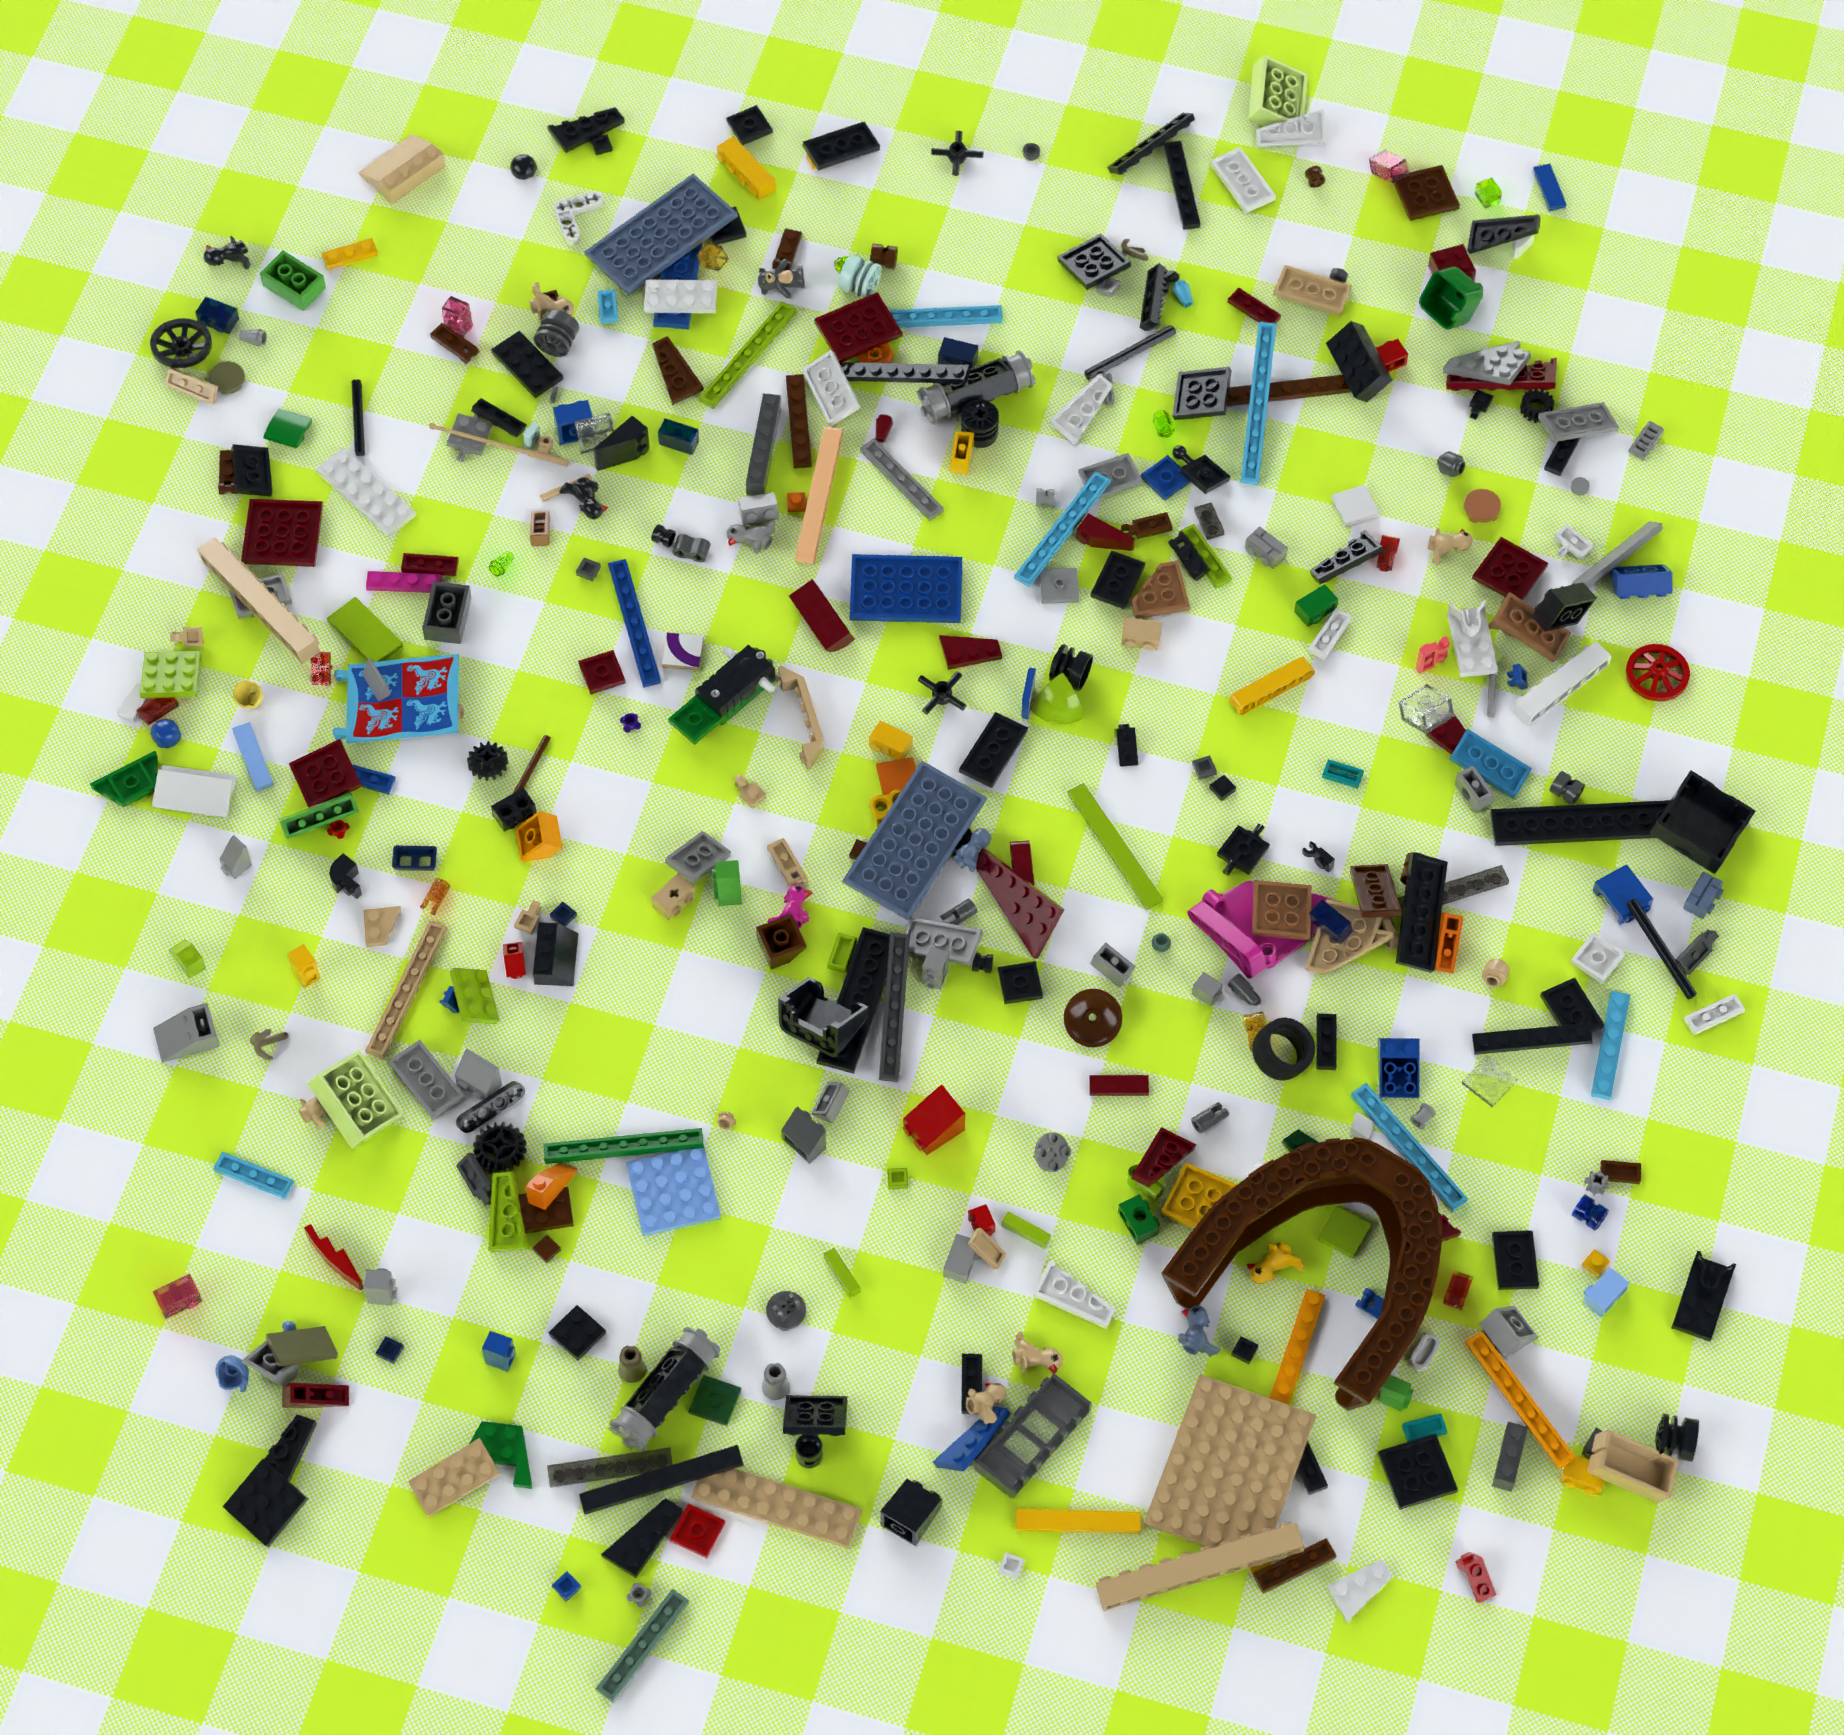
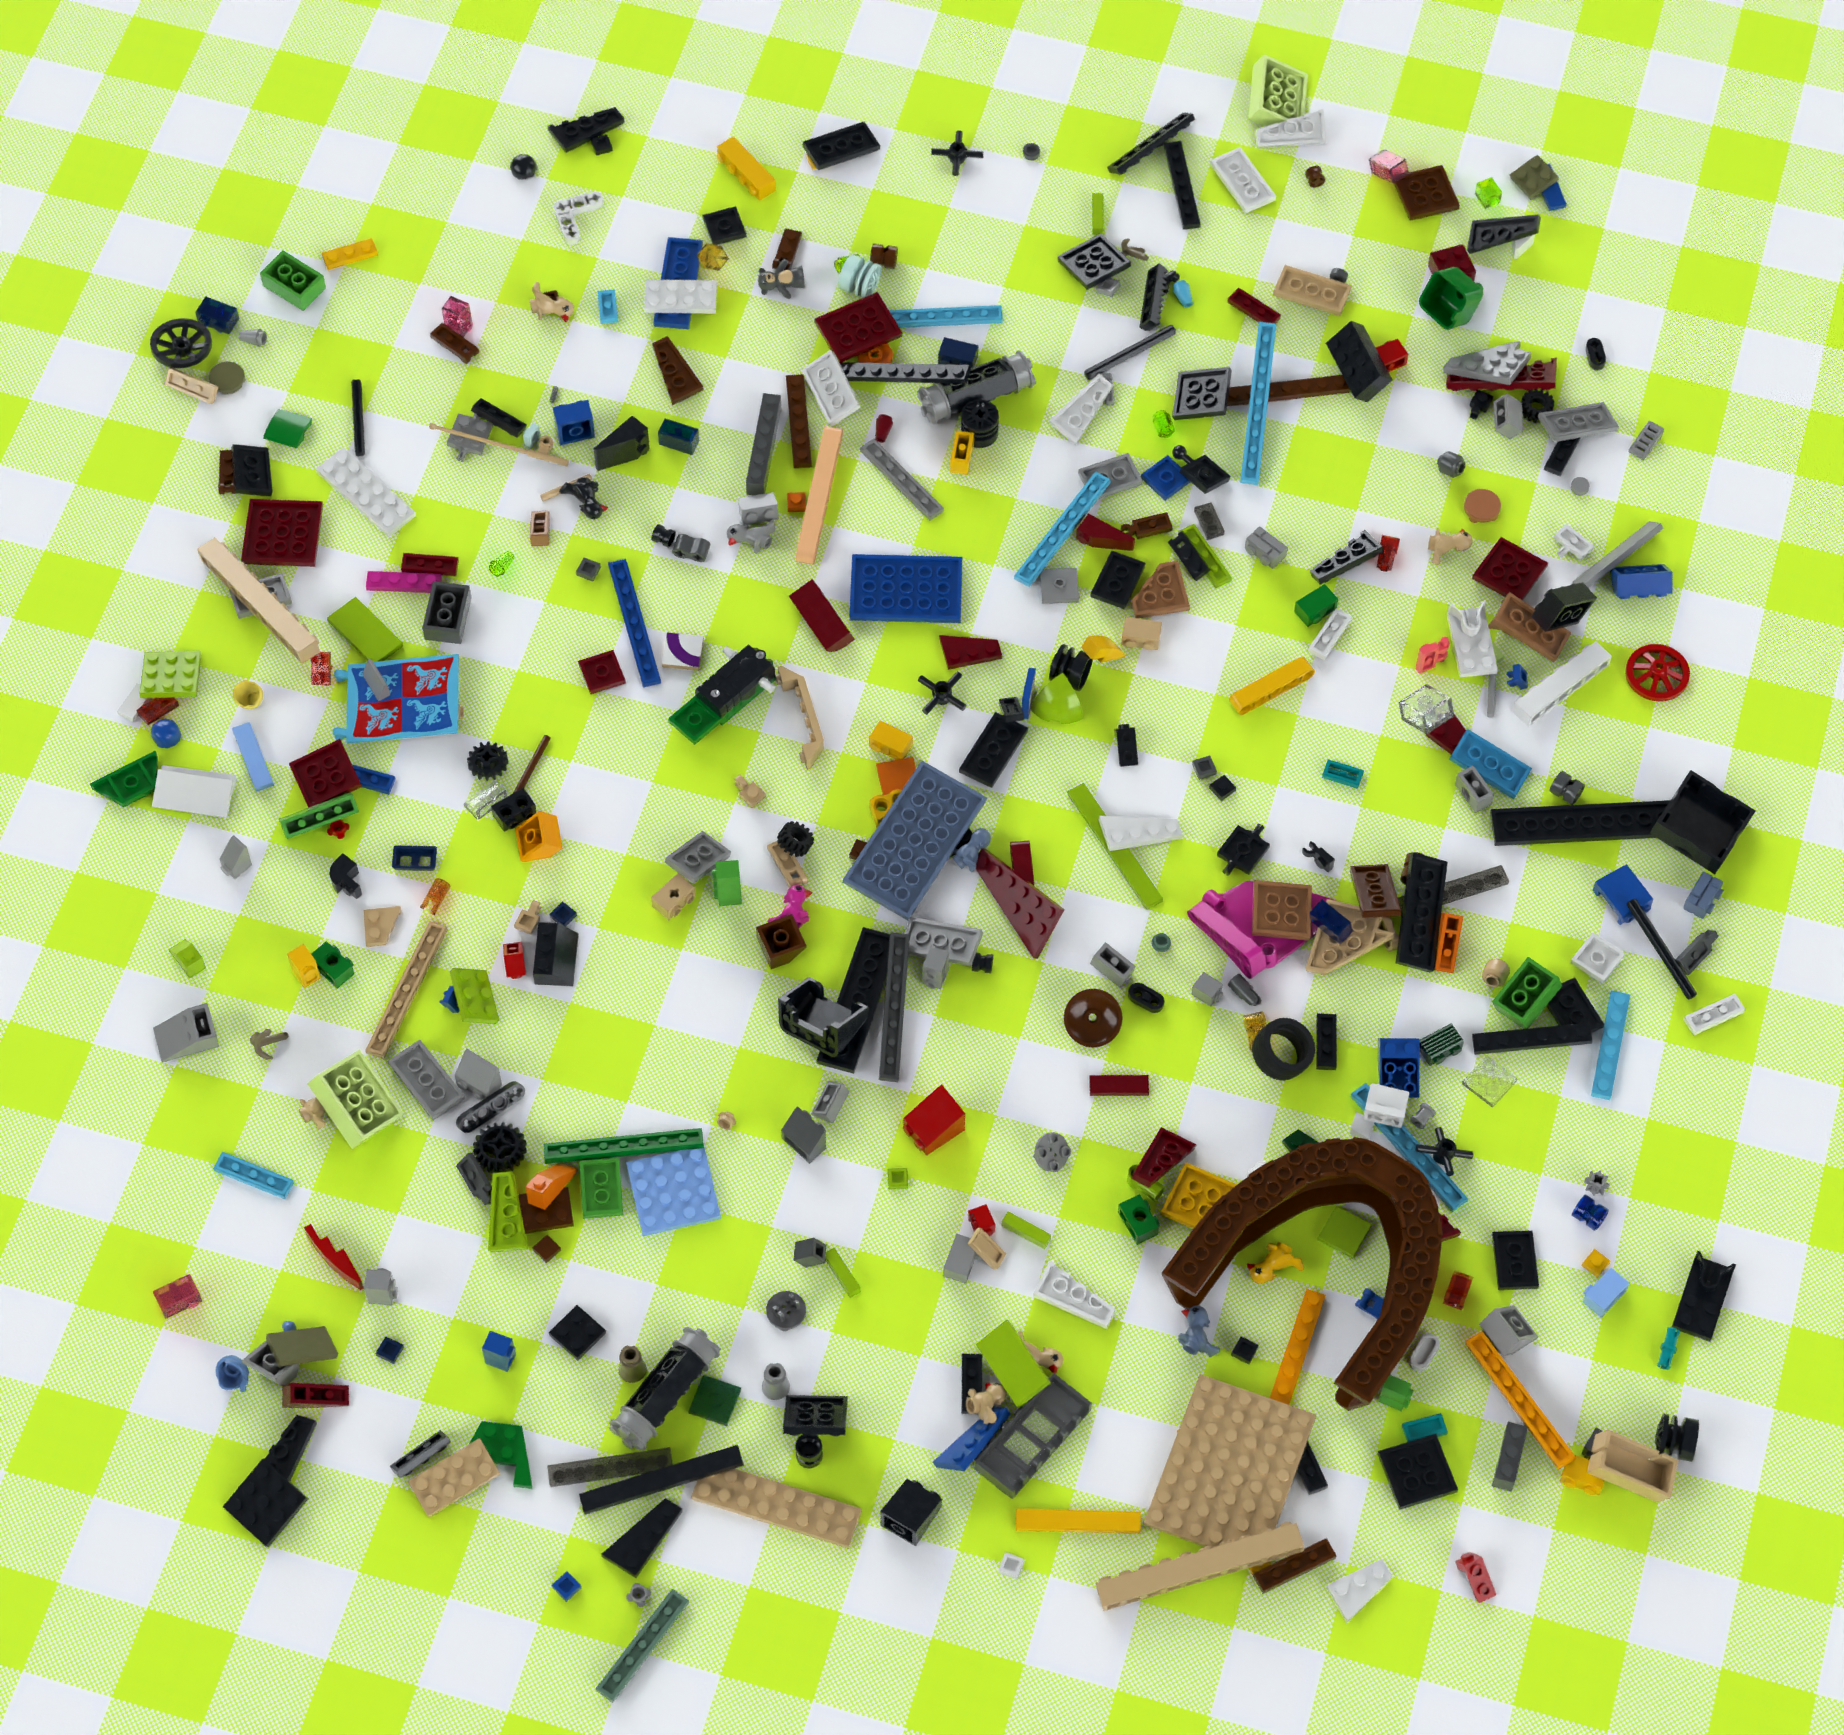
(191, 636): tan plate -> none
(232, 252): black animal -> none
(337, 973): none -> green brick
(403, 167): tan slope -> none
(420, 1454): none -> black plate
(481, 803): none -> clear brick
(527, 364): black plate -> none
(556, 333): dark grey wheel -> none
(593, 431): clear slope -> none
(601, 1188): none -> bright green plate
(630, 717): dark purple plate -> none
(660, 234): sand blue plate -> none
(697, 1531): red tile -> none
(747, 355): lime tile -> none
(749, 125): black plate -> none
(787, 841): none -> black tyre
(810, 1252): none -> dark grey brick
(842, 953): lime tile -> none
(961, 912): dark grey hinge -> none
(1011, 709): none -> black plate
(1013, 1363): none -> lime tile
(1020, 982): black plate -> none
(1045, 497): light grey wheel -> none
(1097, 213): none -> lime piece
(1102, 648): none -> yellow slope
(1138, 831): none -> white wing
(1147, 997): none -> black plate
(1209, 1117): dark grey hinge -> none
(1355, 505): white tile -> none
(1386, 1105): none -> white bracket
(1441, 1045): none -> dark green brick
(1444, 1151): none -> black bar
(1508, 416): none -> light grey brick
(1527, 993): none -> bright green brick
(1534, 177): none -> olive plate
(1599, 353): none -> black beam
(1621, 1171): reddish brown tile -> none
(1668, 1348): none -> teal pin

